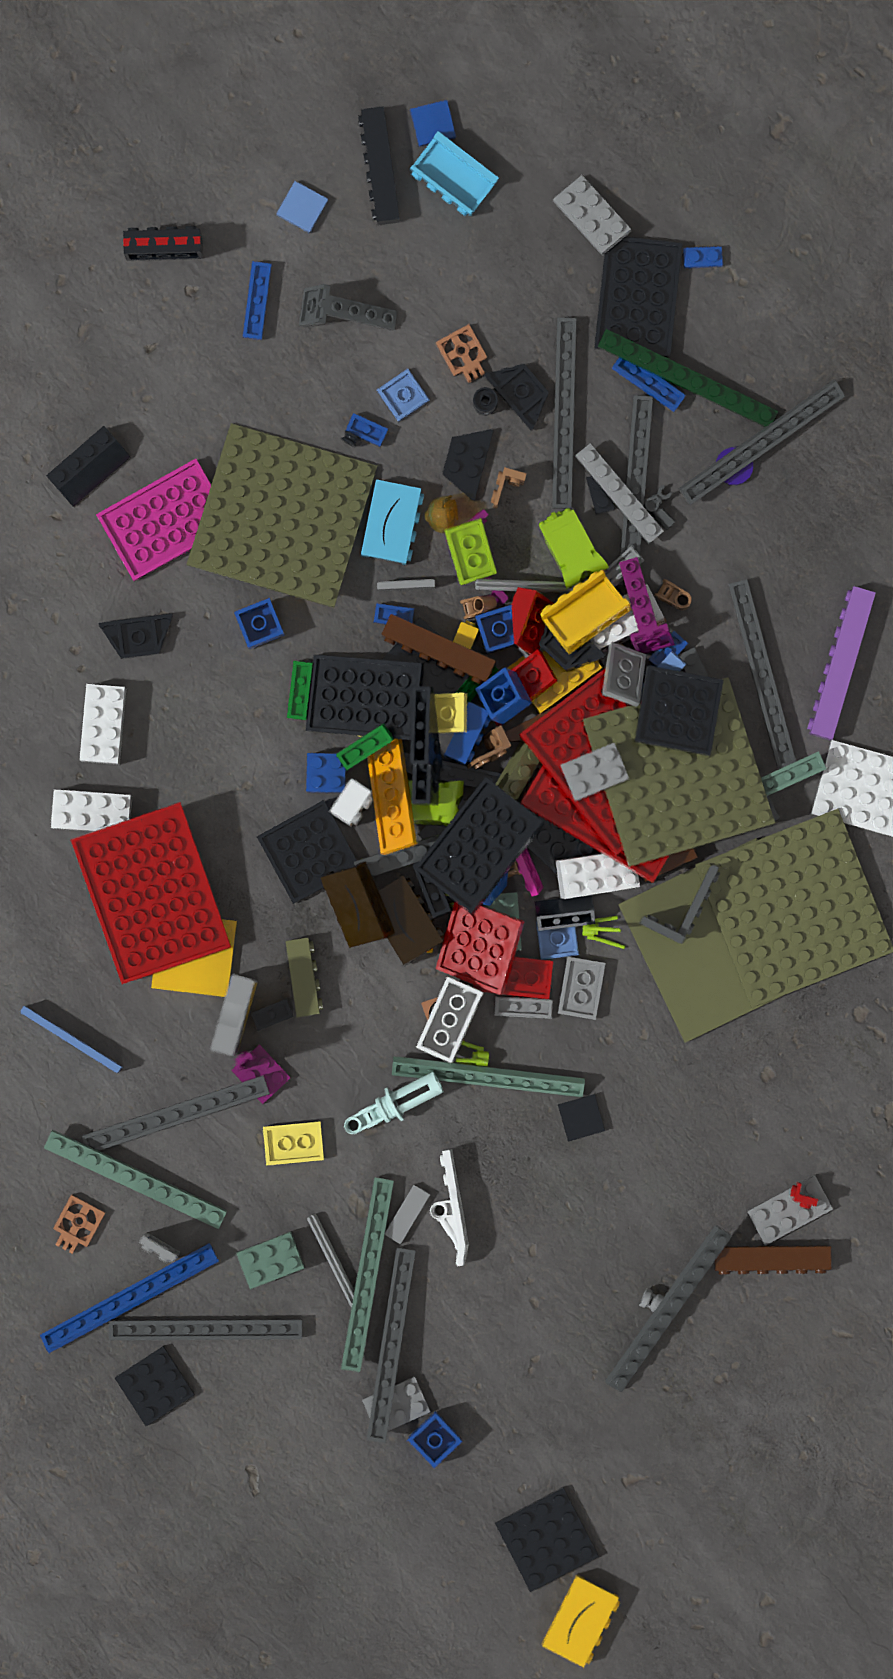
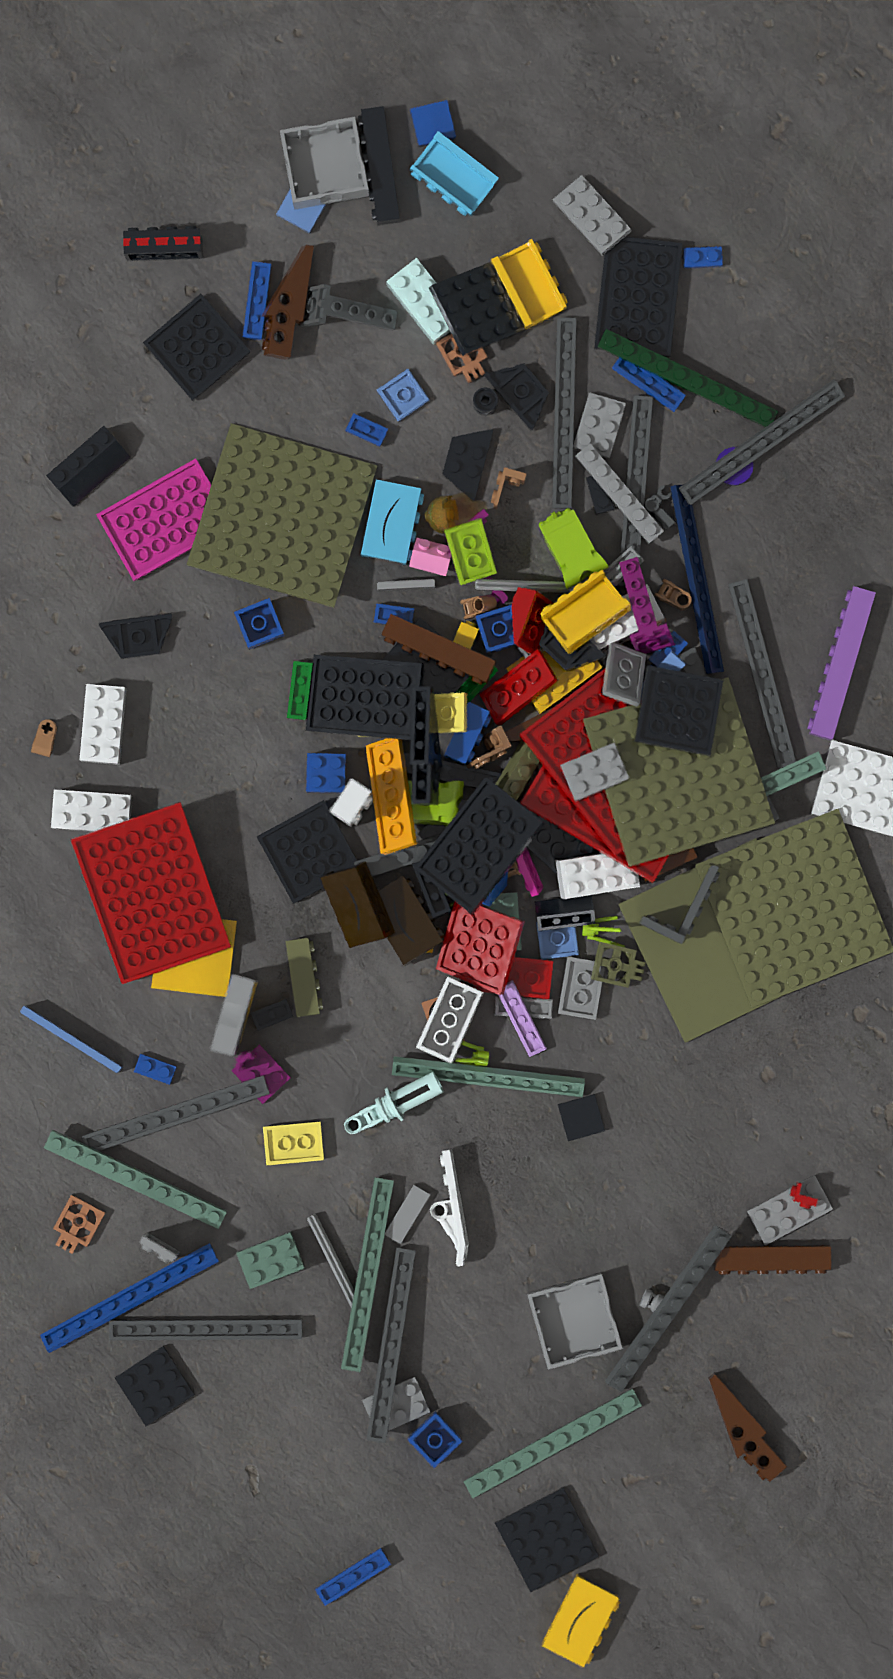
(43, 742): none -> medium nougat piece
(155, 1069): none -> blue plate
(196, 347): none -> black plate
(294, 288): none -> reddish brown brick
(324, 163): none -> light grey tile
(350, 439): black bush -> none
(352, 1576): none -> blue plate
(365, 746): green plate -> none
(413, 292): none -> light aqua brick
(430, 557): none -> bright pink brick
(477, 308): none -> black plate
(503, 695): blue brick -> none
(522, 1020): none -> lavender tile
(530, 284): none -> yellow panel
(552, 1443): none -> sand green plate
(574, 1320): none -> light grey tile
(599, 424): none -> light grey plate
(630, 968): none -> olive piece
(697, 582): none -> dark blue plate
(736, 1415): none -> reddish brown brick

